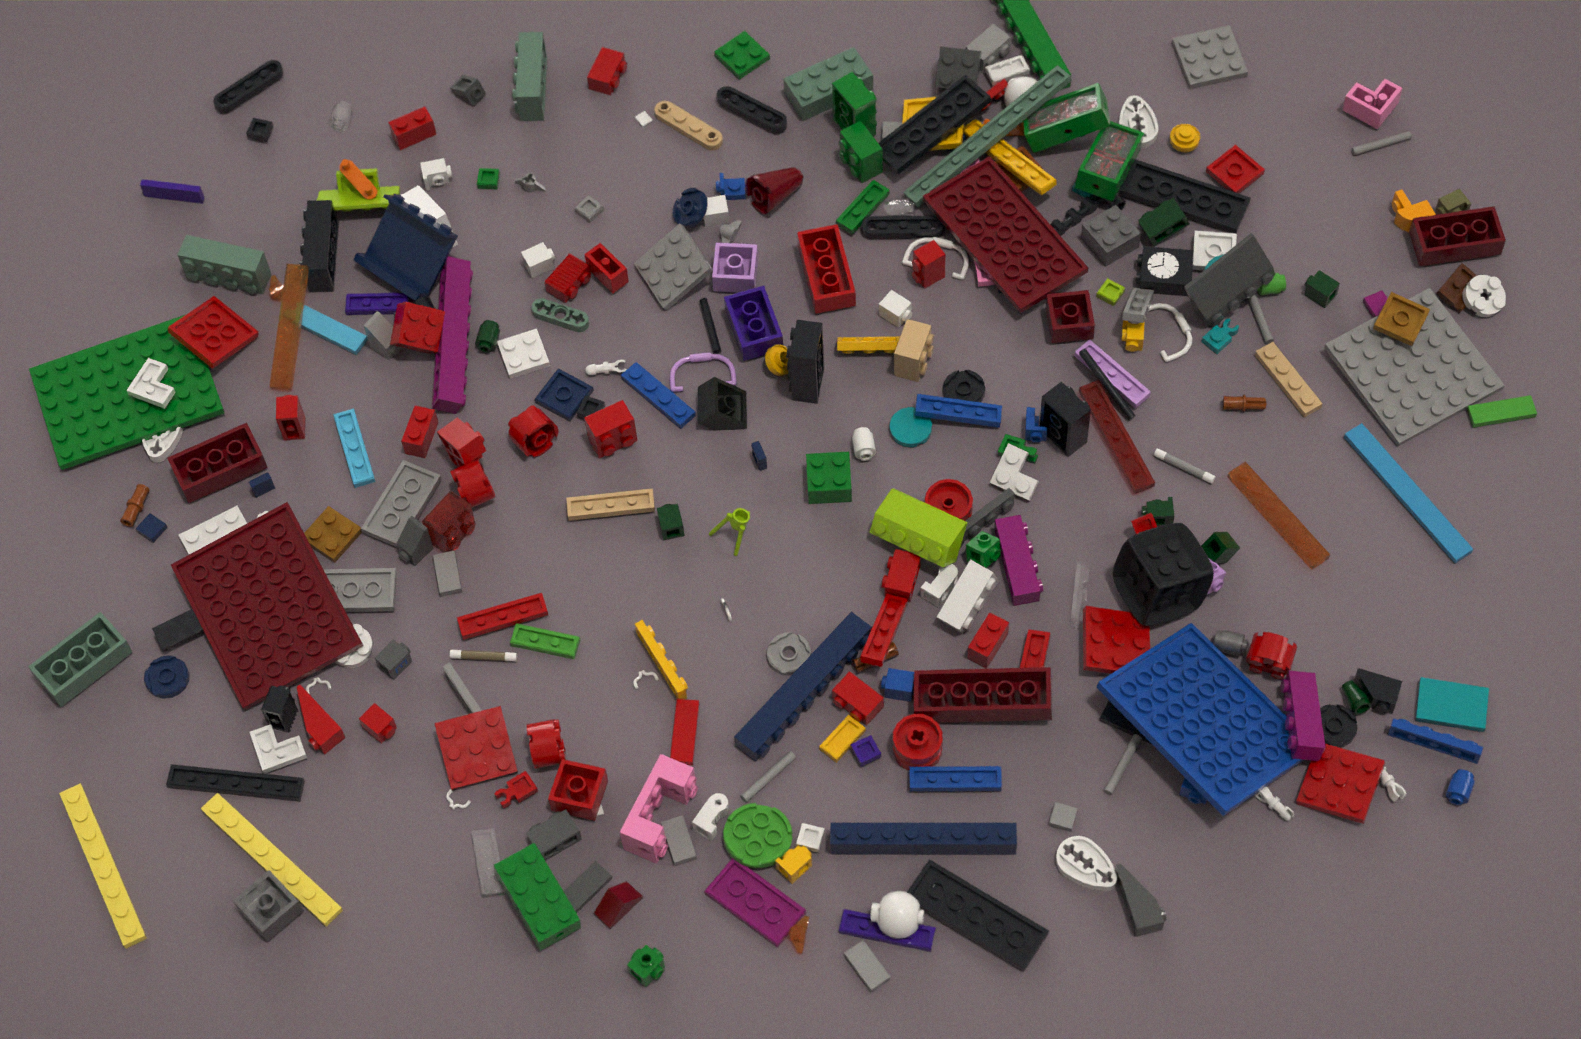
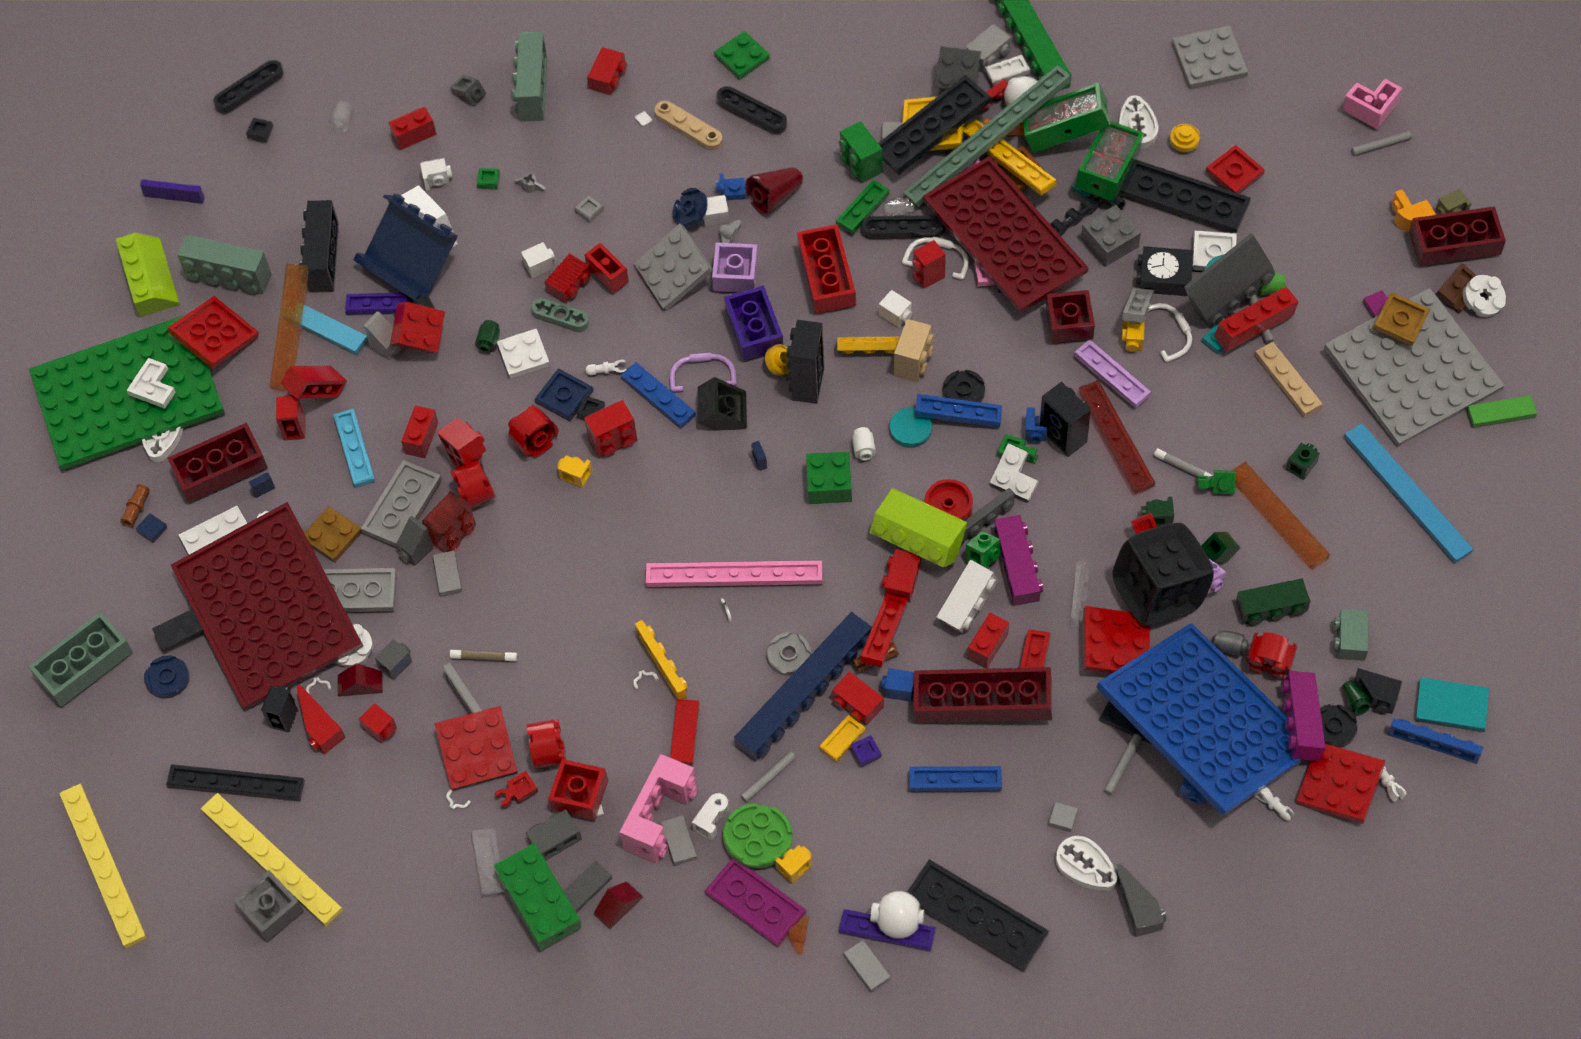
(147, 273): none -> lime slope
(274, 754): white plate -> none
(275, 288): clear orange piece -> none
(313, 382): none -> red brick
(349, 198): lime bracket -> none
(358, 179): orange piece -> none
(360, 681): none -> dark red slope
(453, 345): magenta brick -> none
(502, 616): red plate -> none
(545, 641): bright green tile -> none
(574, 470): none -> yellow brick
(610, 504): tan plate -> none
(646, 965): green brick -> none
(670, 521): dark green brick -> none
(710, 326): black bar -> none
(733, 573): none -> bright pink plate
(738, 521): lime plant -> none
(810, 837): white plate -> none
(812, 87): sand green brick -> none
(853, 103): green brick -> none
(917, 741): red wheel -> none
(923, 838): dark blue brick -> none
(941, 586): white leg -> none
(1107, 384): black bar -> none
(1110, 292): lime tile -> none
(1163, 221): dark green brick -> none
(1221, 481): none -> green plate
(1243, 403): dark orange axle -> none
(1256, 318): none -> red brick
(1273, 602): none -> dark green brick
(1303, 460): none -> dark green brick
(1321, 288): dark green brick -> none
(1352, 634): none -> sand green brick
(1460, 787): blue brick -> none

